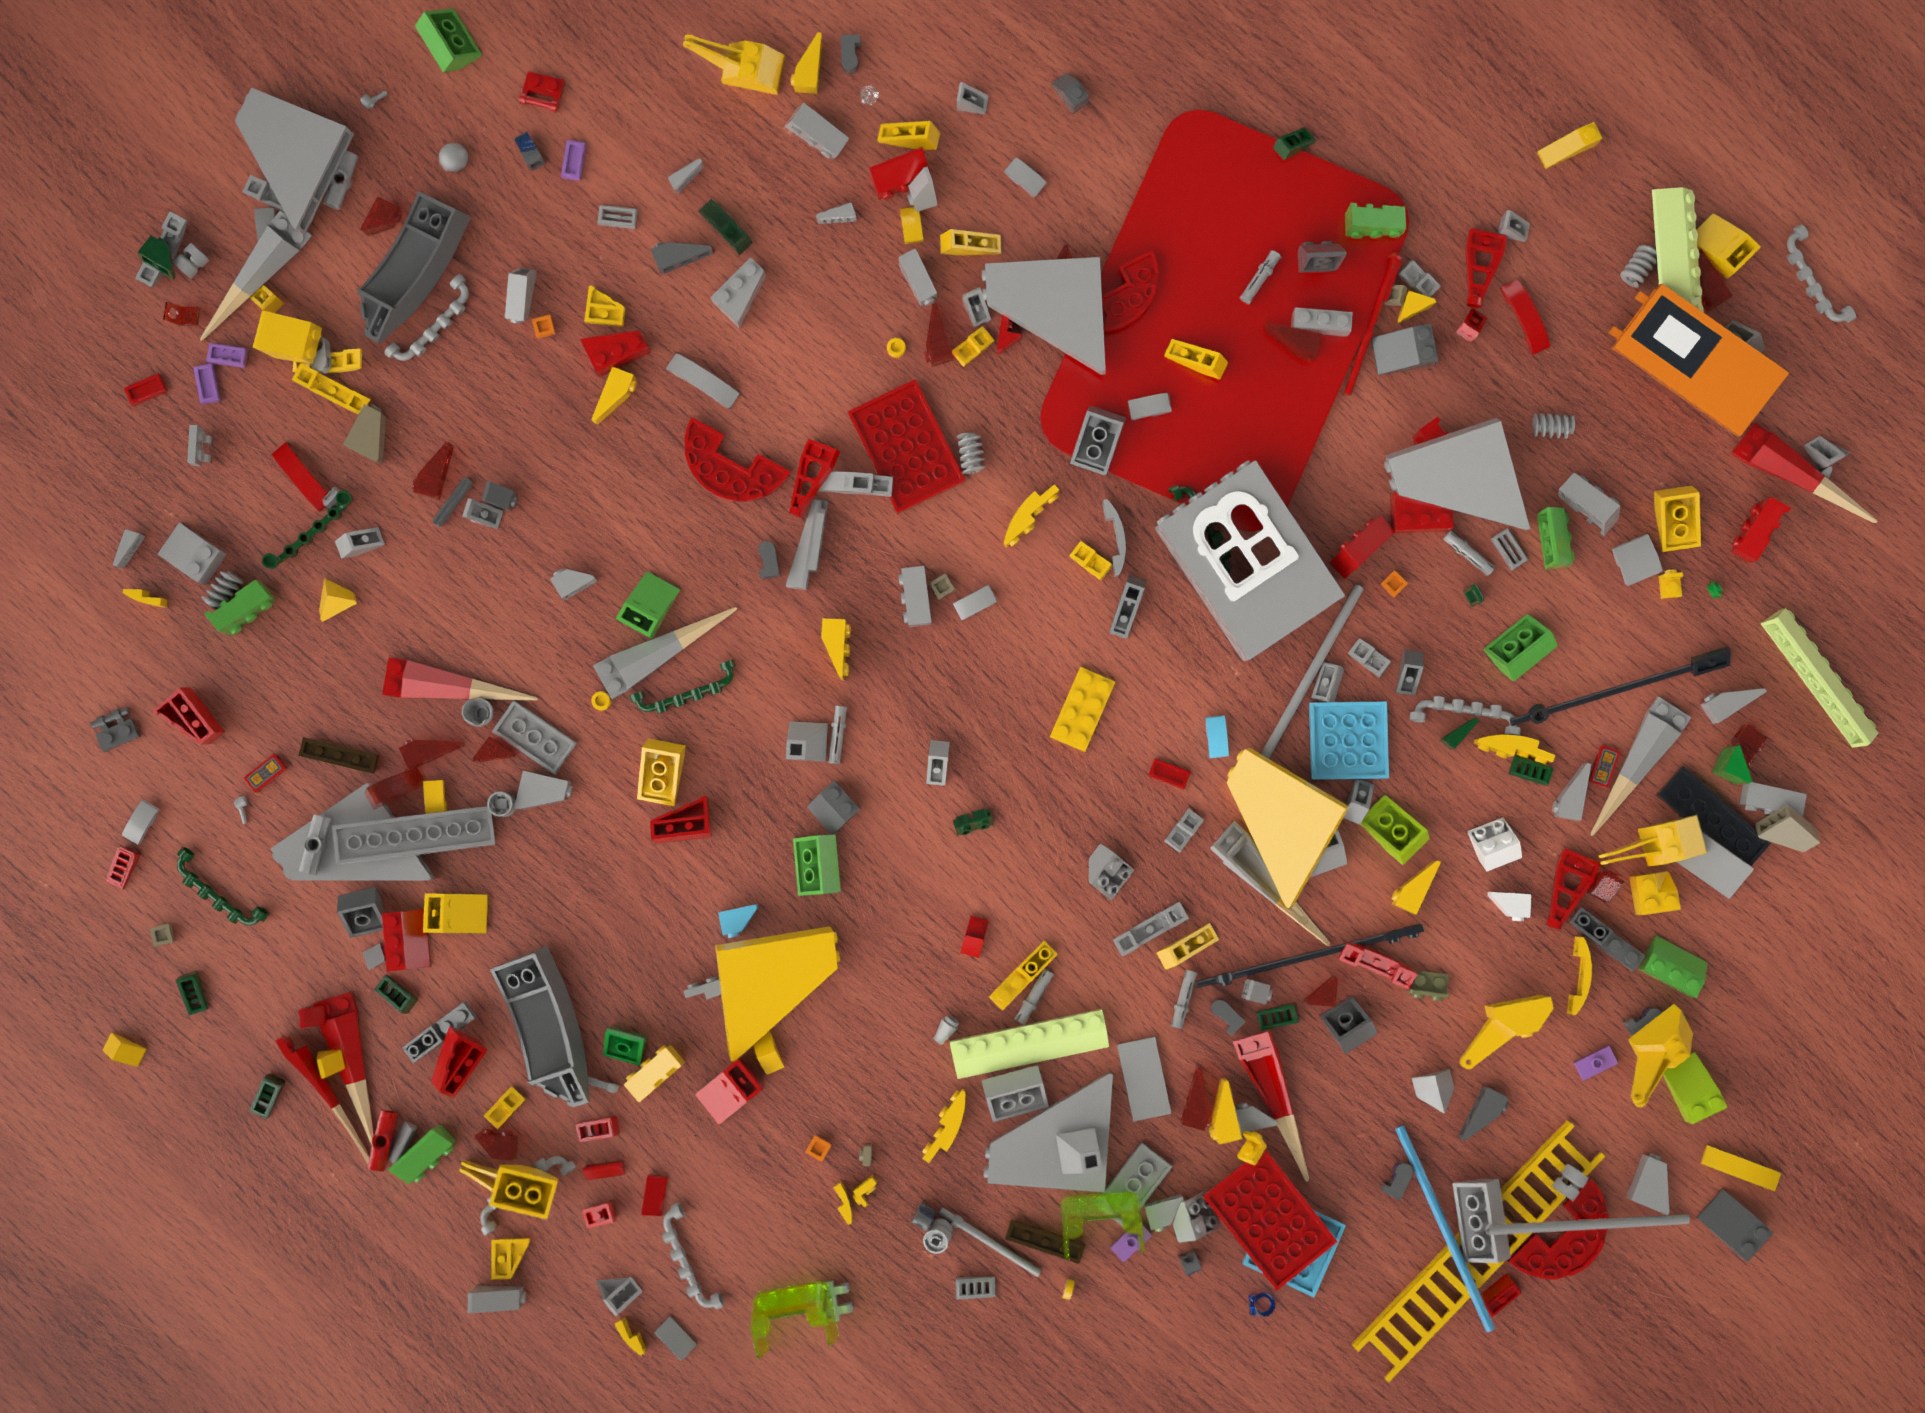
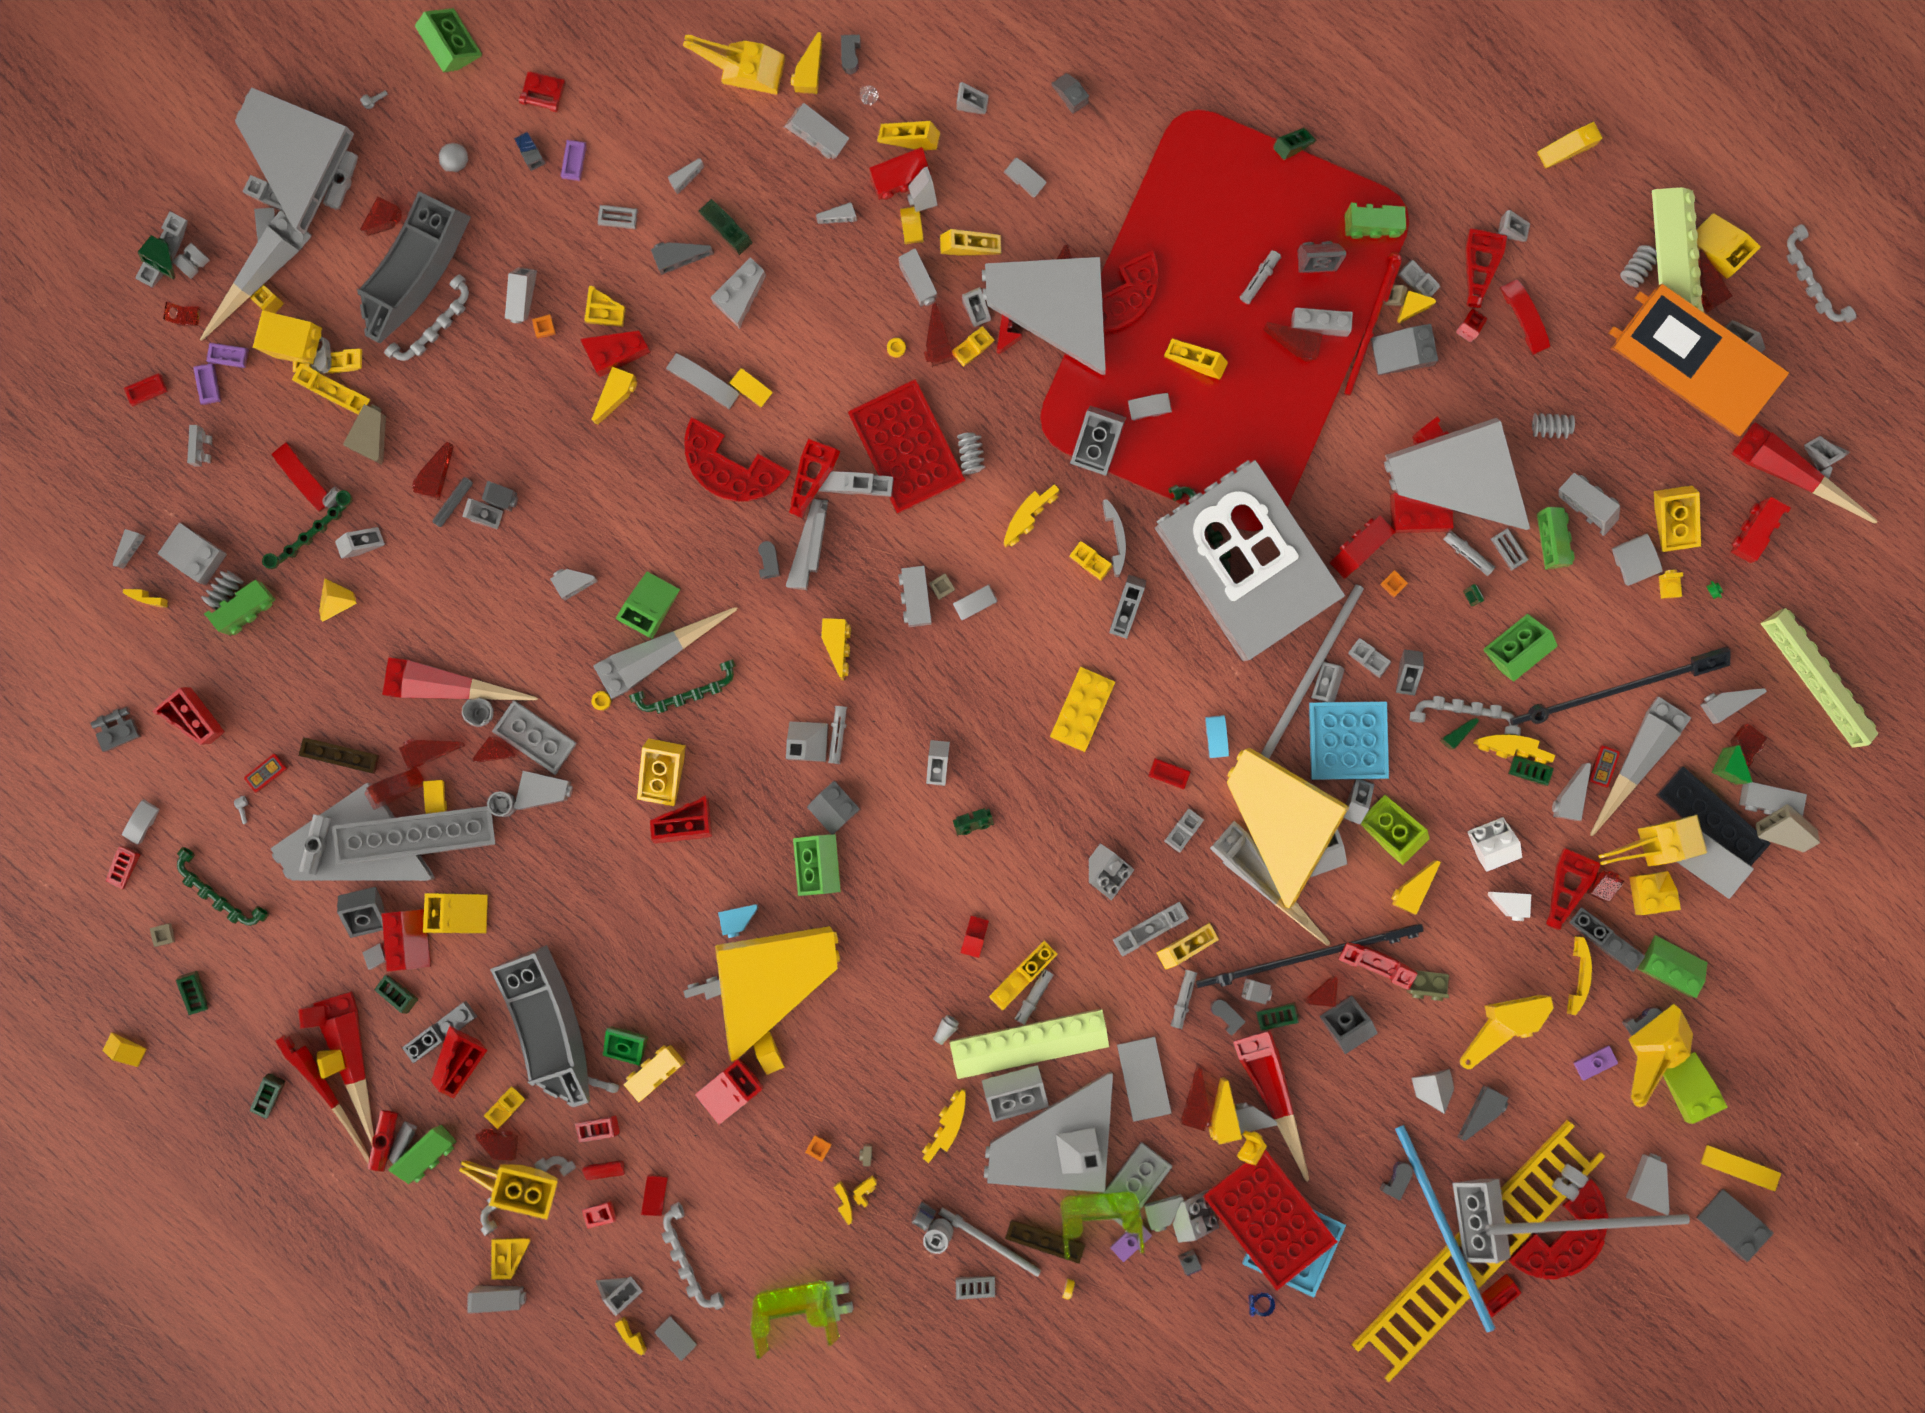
(750, 387): none -> yellow slope

